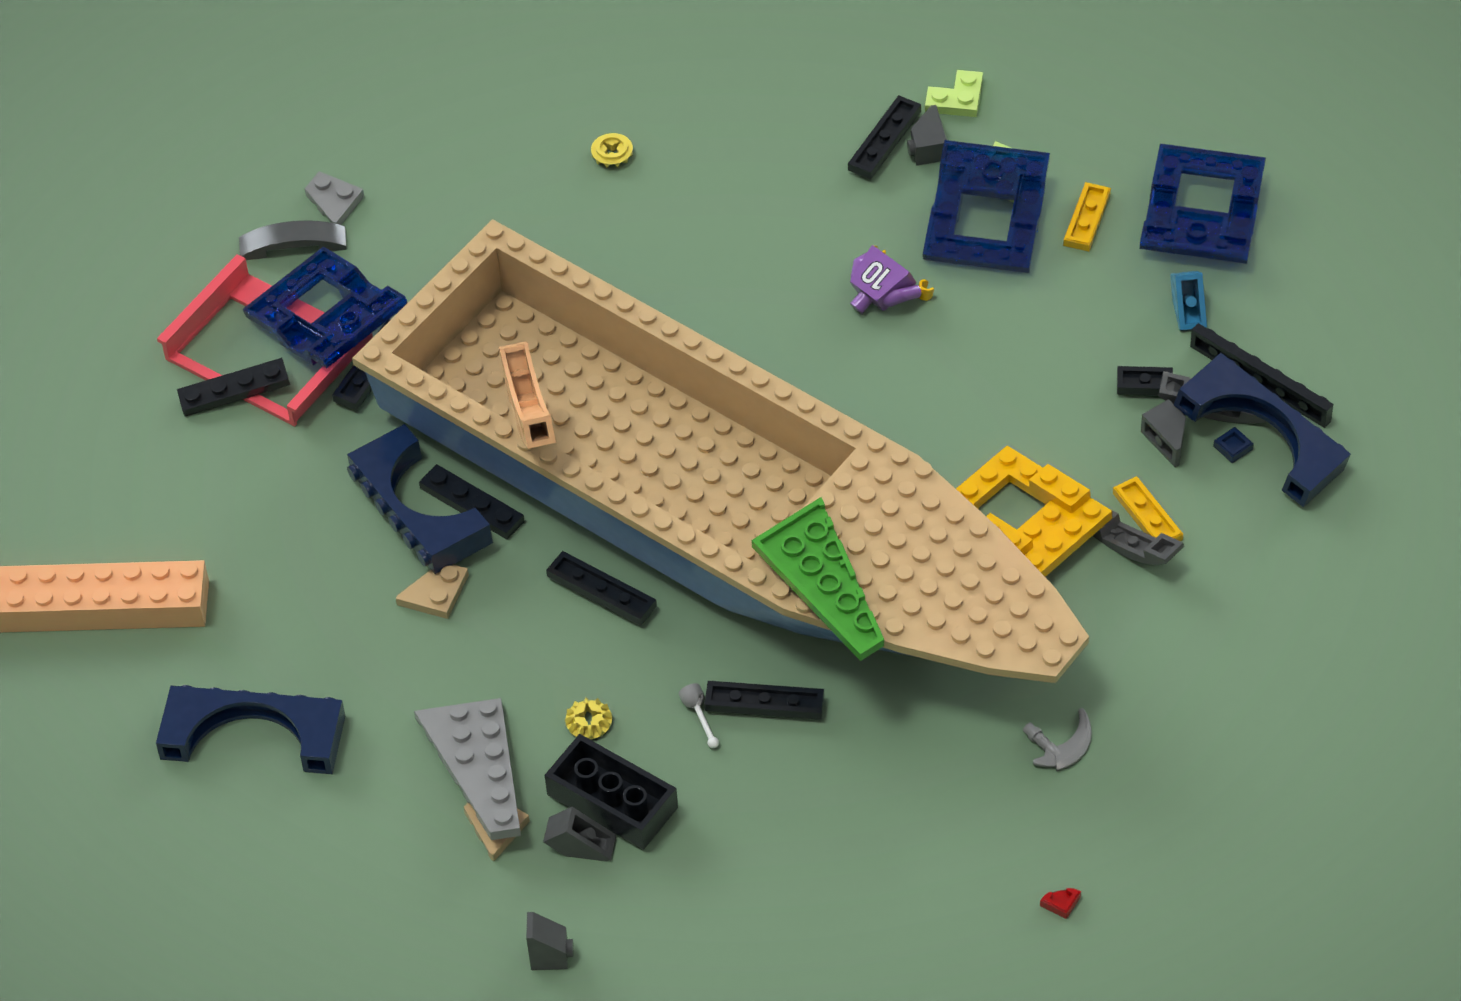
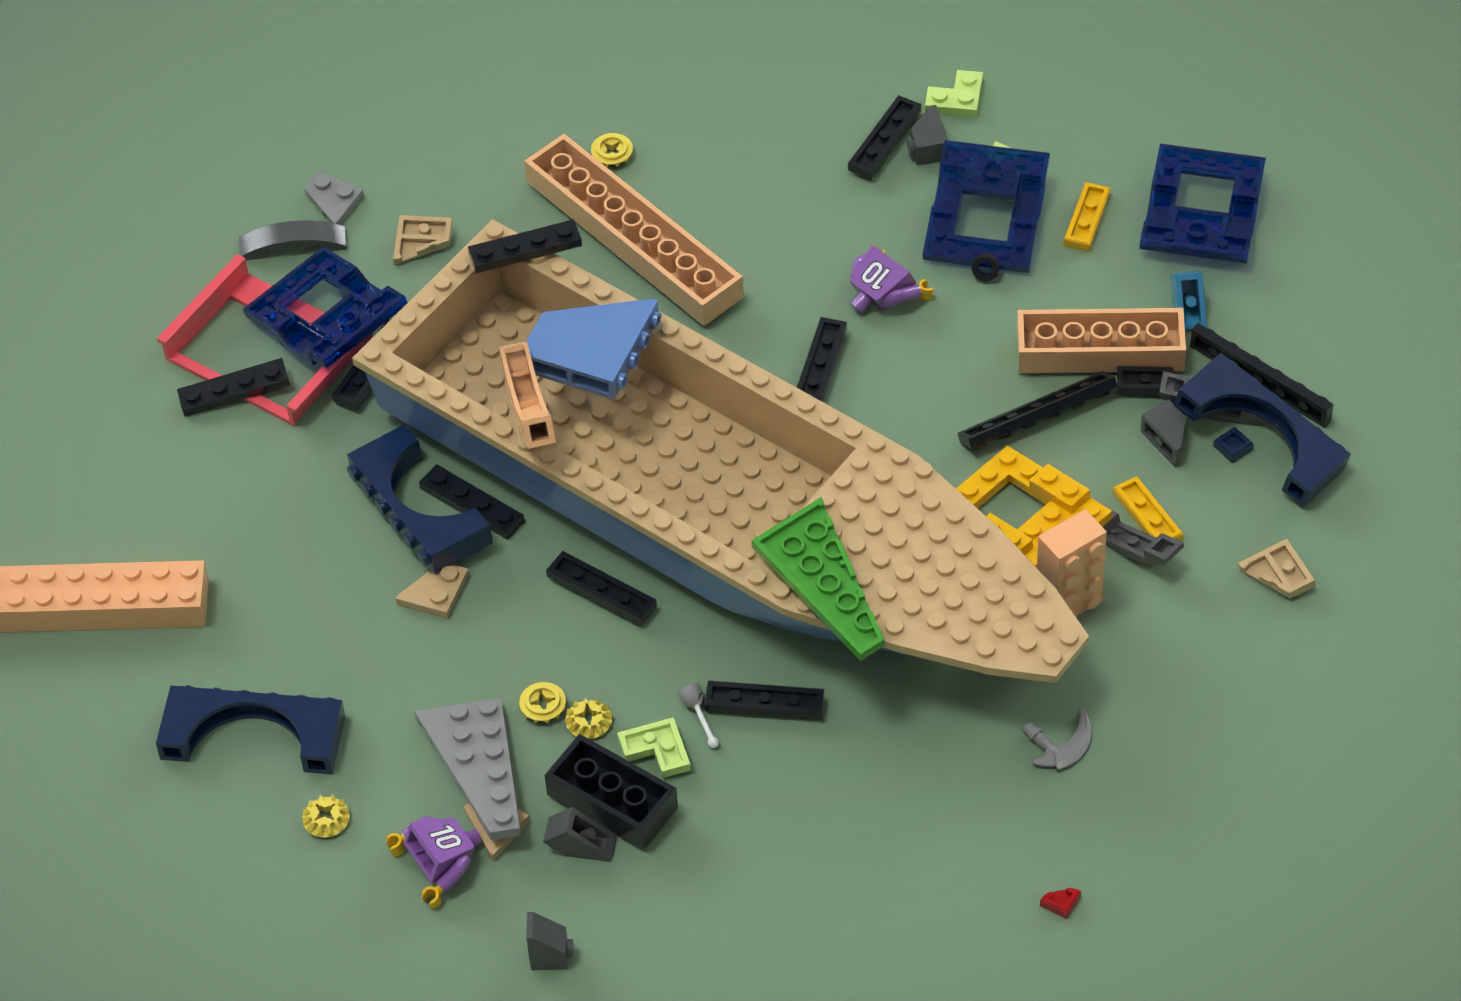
(325, 826): none -> light yellow gear
(421, 236): none -> tan wing
(439, 850): none -> medium lavender torso
(524, 246): none -> black plate
(551, 694): none -> light yellow gear
(593, 344): none -> medium blue slope
(634, 229): none -> light nougat brick
(659, 740): none -> yellowish green plate
(822, 357): none -> black plate
(985, 257): none -> black piece
(1044, 407): none -> black plate
(1075, 560): none -> light nougat brick
(1100, 339): none -> light nougat brick
(1279, 569): none -> tan wing

